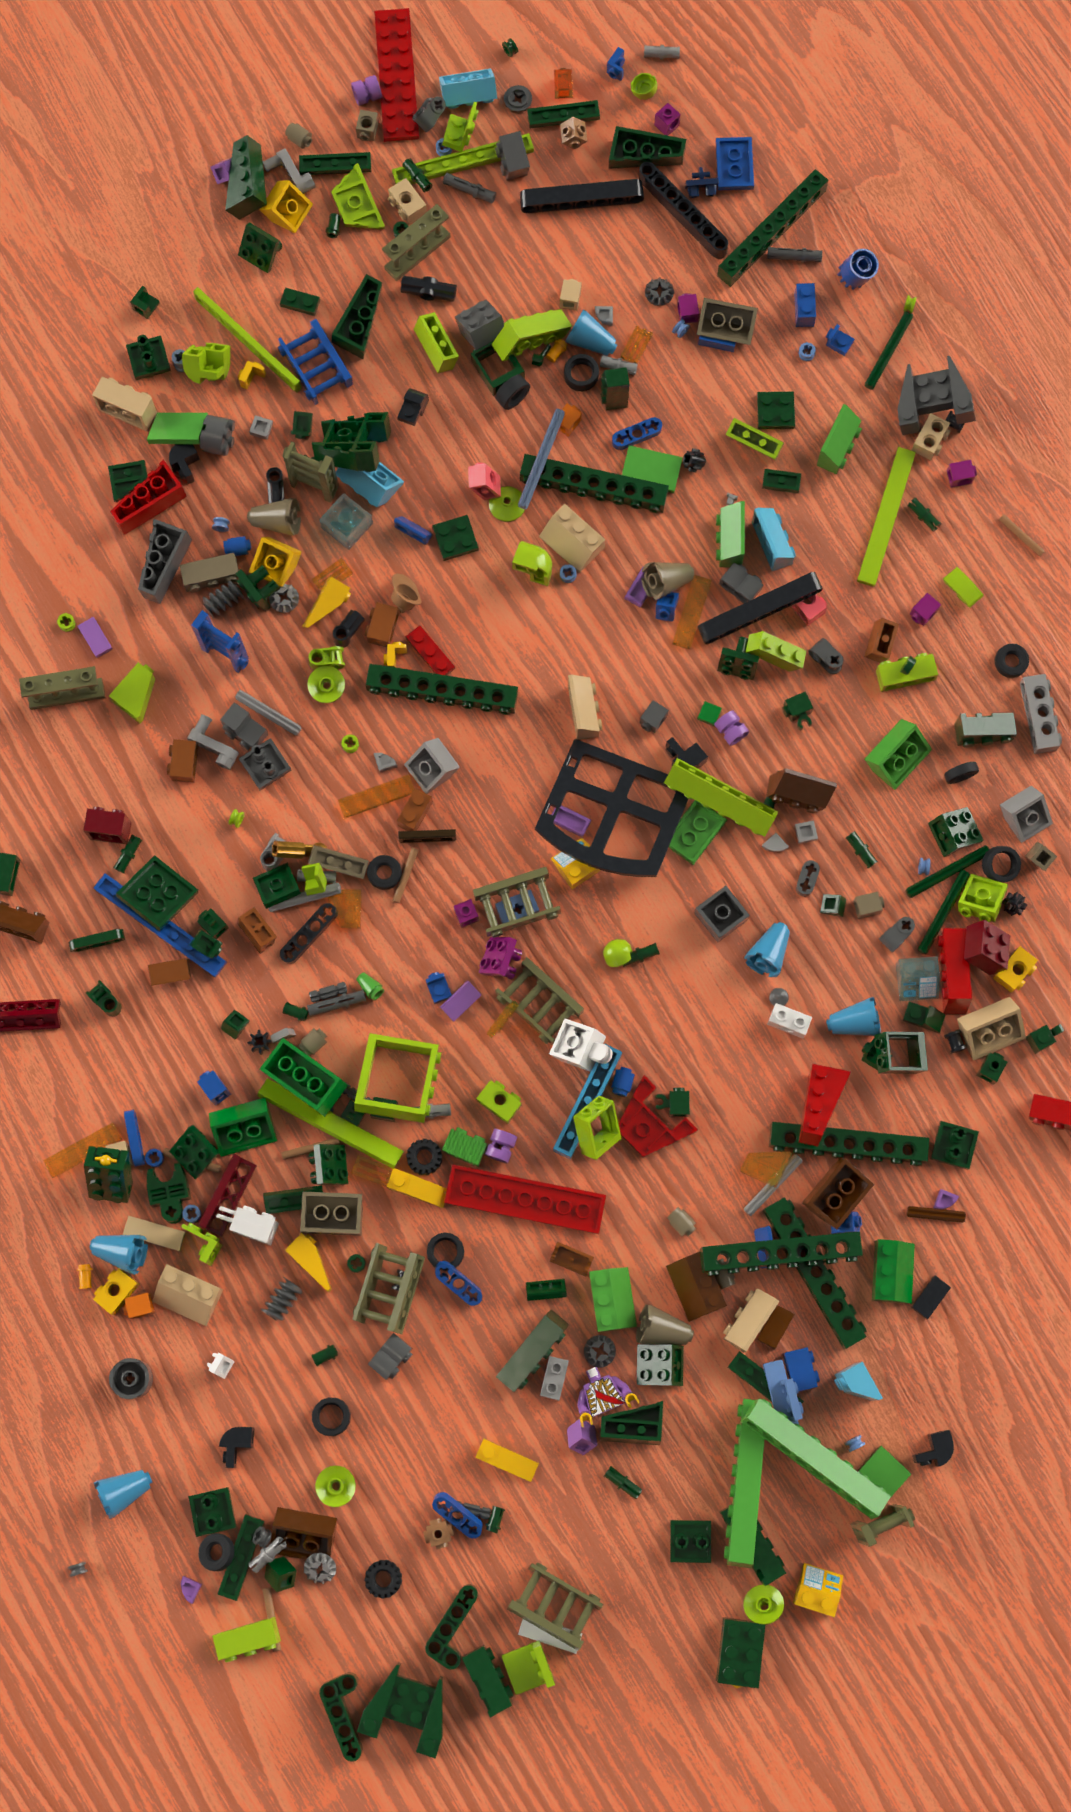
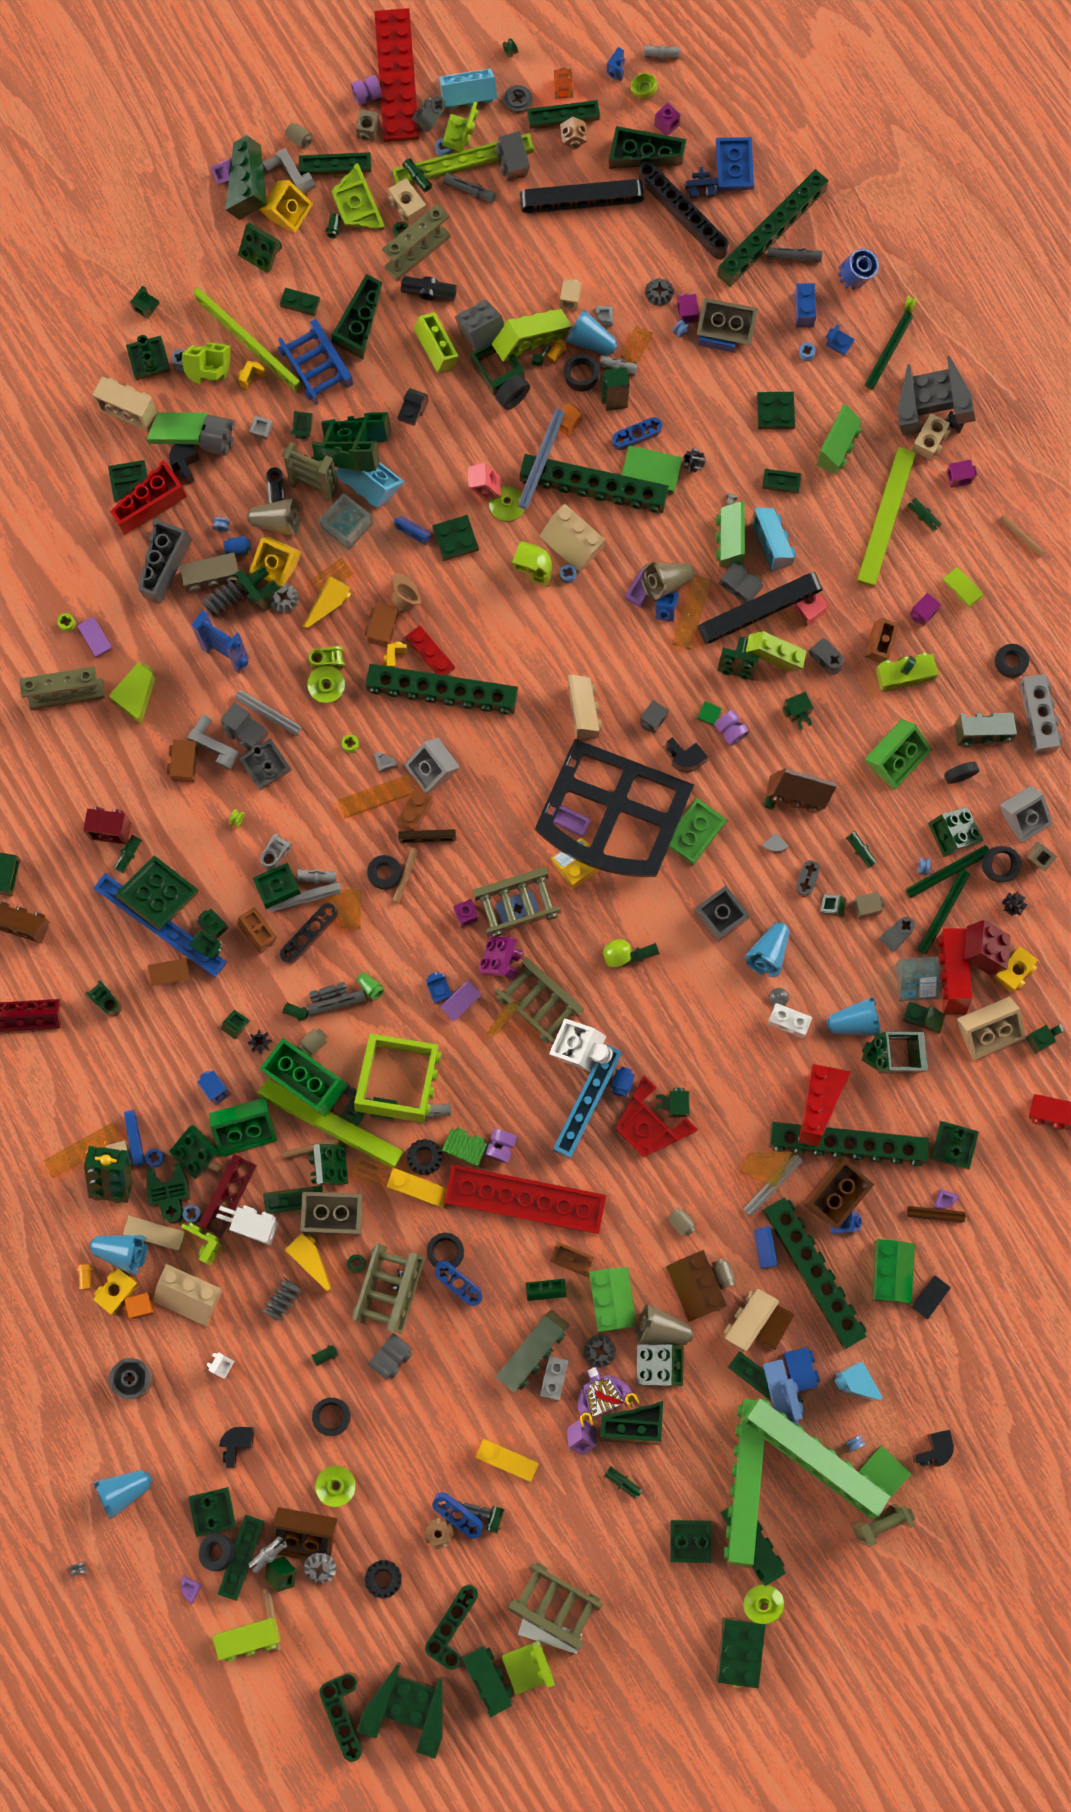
(96, 940): dark green beam -> none
(262, 1536): dark grey bush -> none
(285, 1033): light grey tile -> none
(293, 849): pearl gold piece -> none
(314, 878): lime panel -> none
(338, 861): dark tan plate -> none
(347, 627): black piece -> none
(505, 1111): lime brick -> none
(610, 1133): lime window -> none
(720, 797): lime brick -> none
(754, 438): lime brick -> none
(806, 832): light grey plate -> none
(818, 1590): yellow slope -> none
(850, 1241): dark green brick -> none
(955, 1041): black bush -> none
(982, 898): lime plate -> none
(992, 1067): dark green brick -> none

